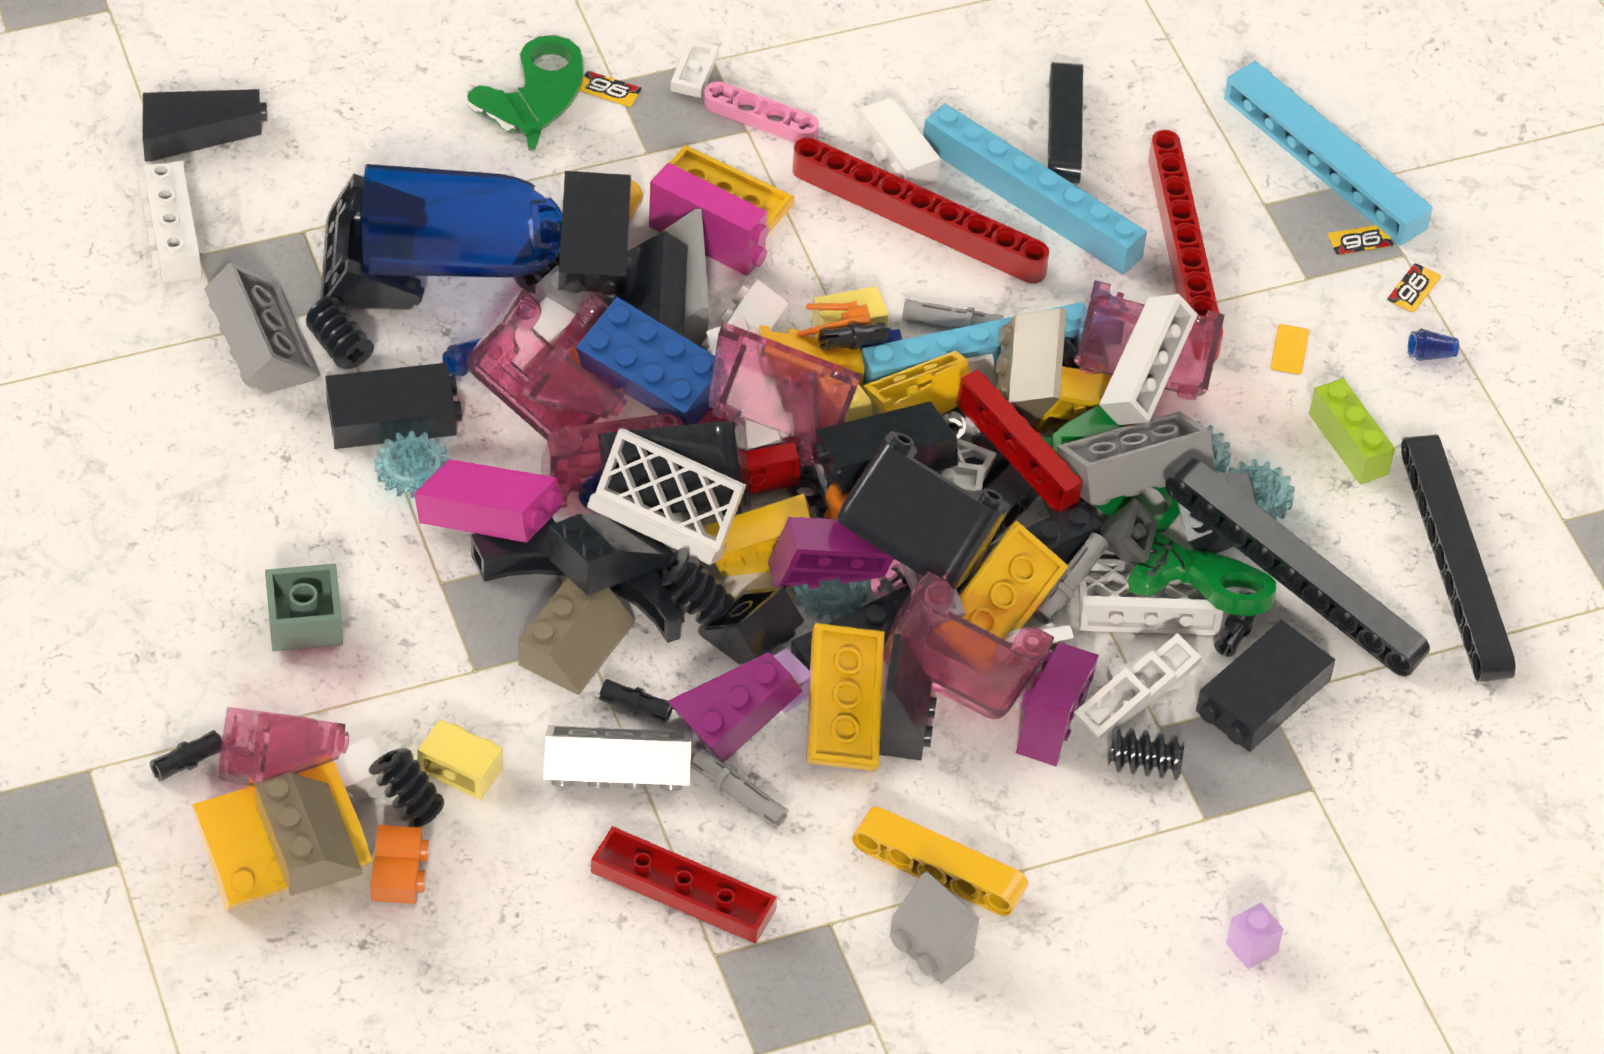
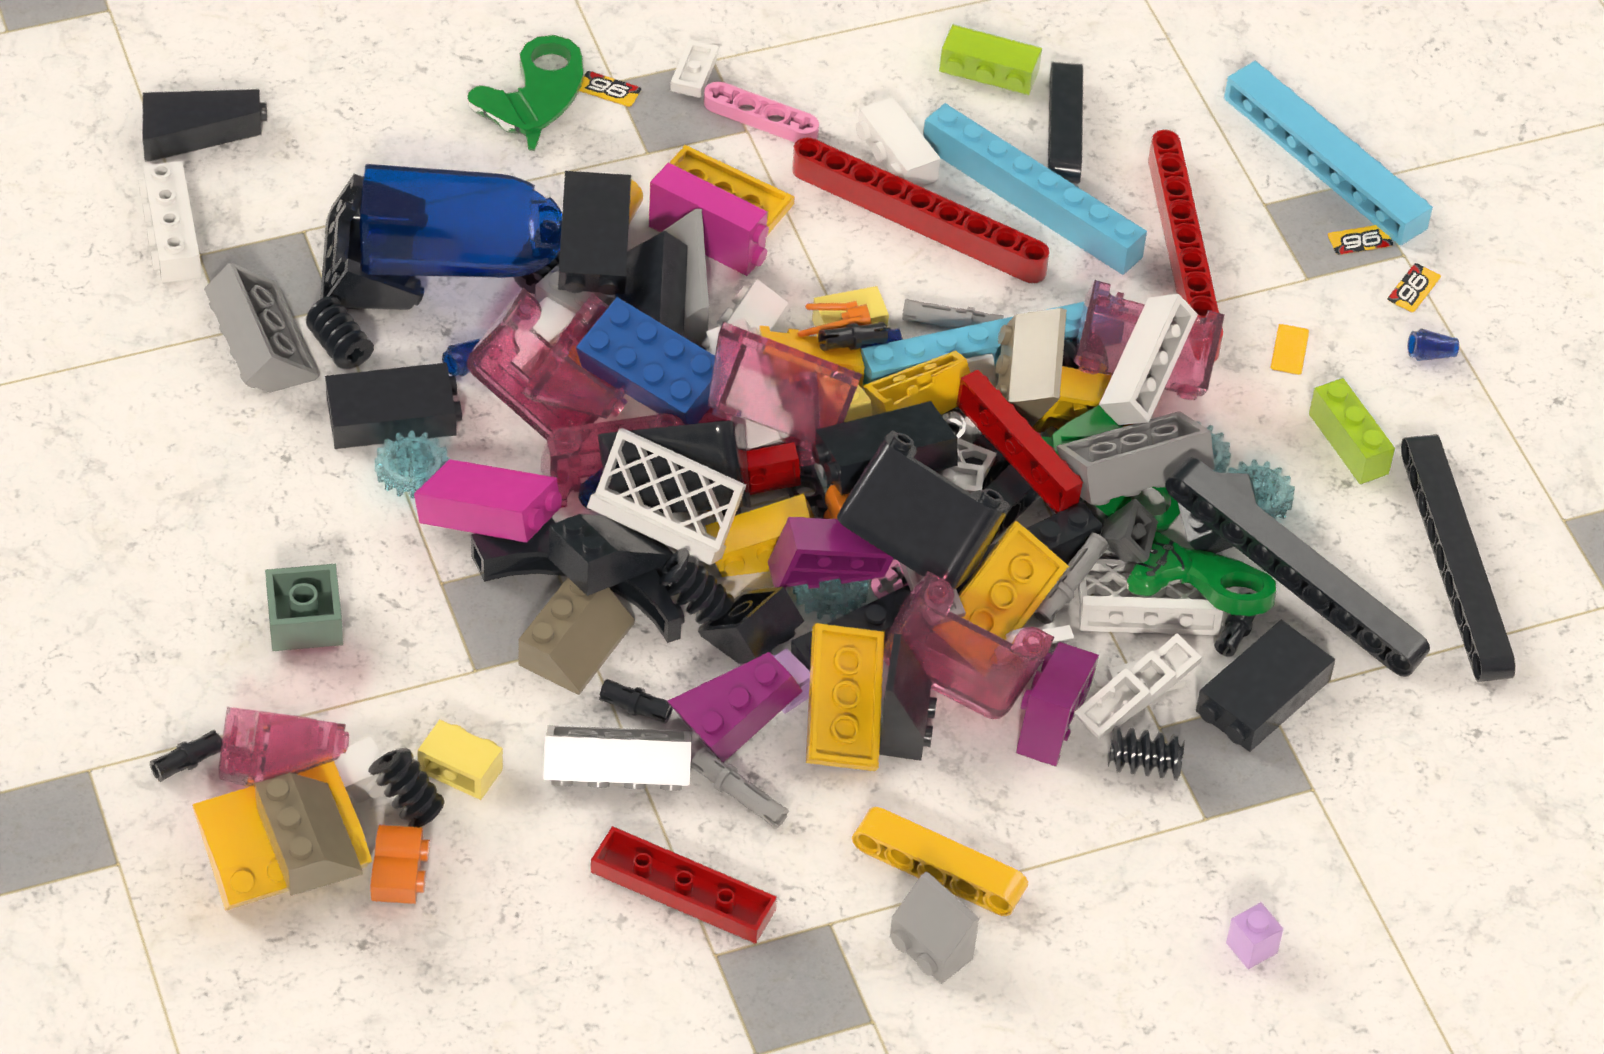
(990, 59): none -> lime brick

